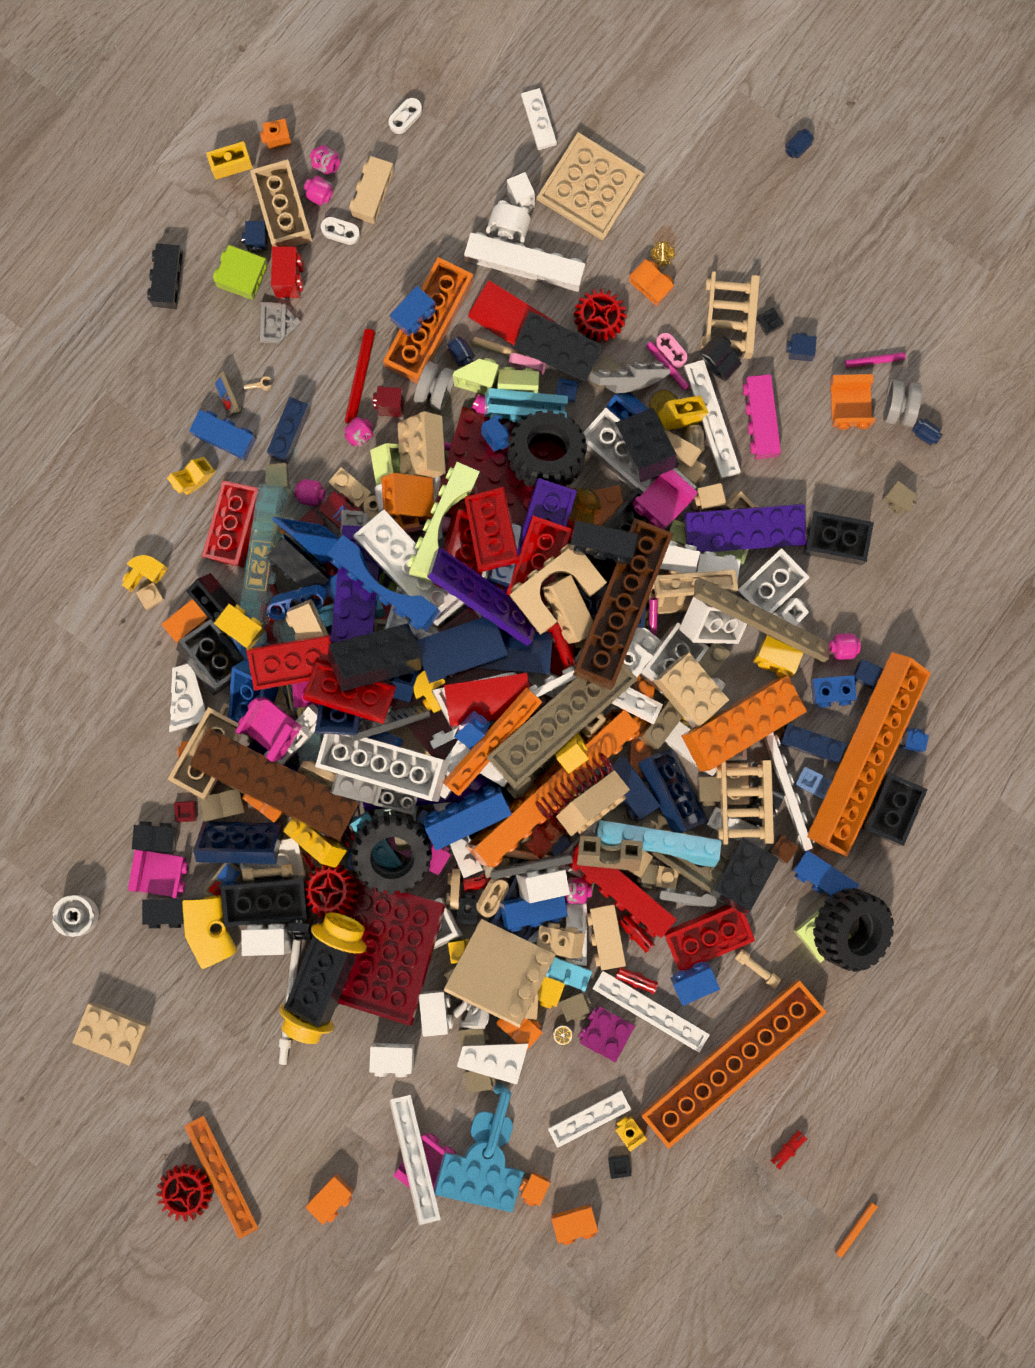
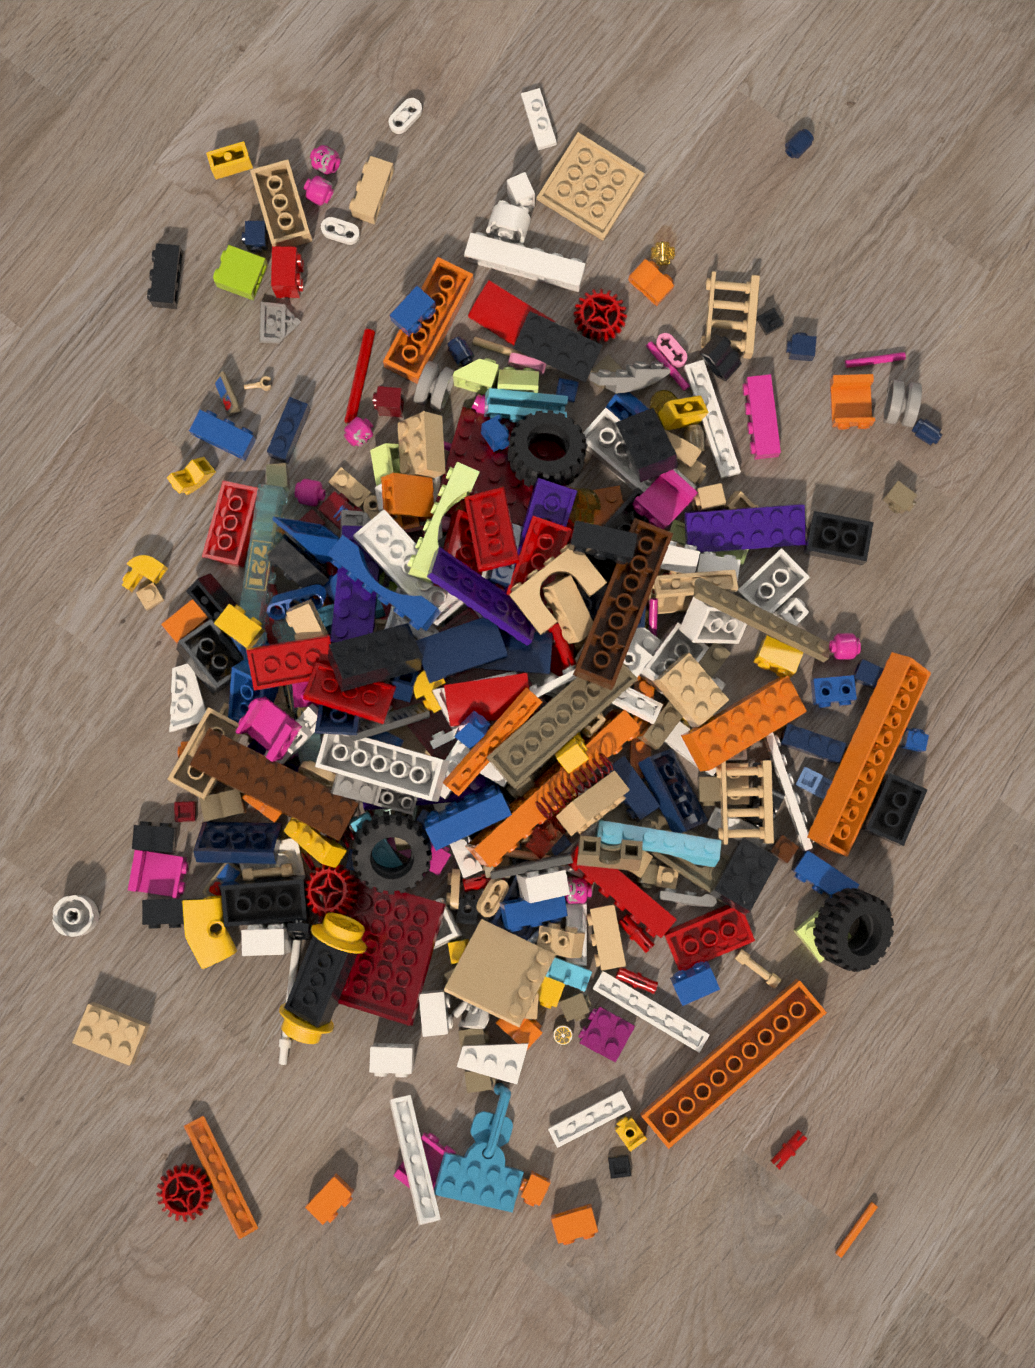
(276, 134): orange brick -> none

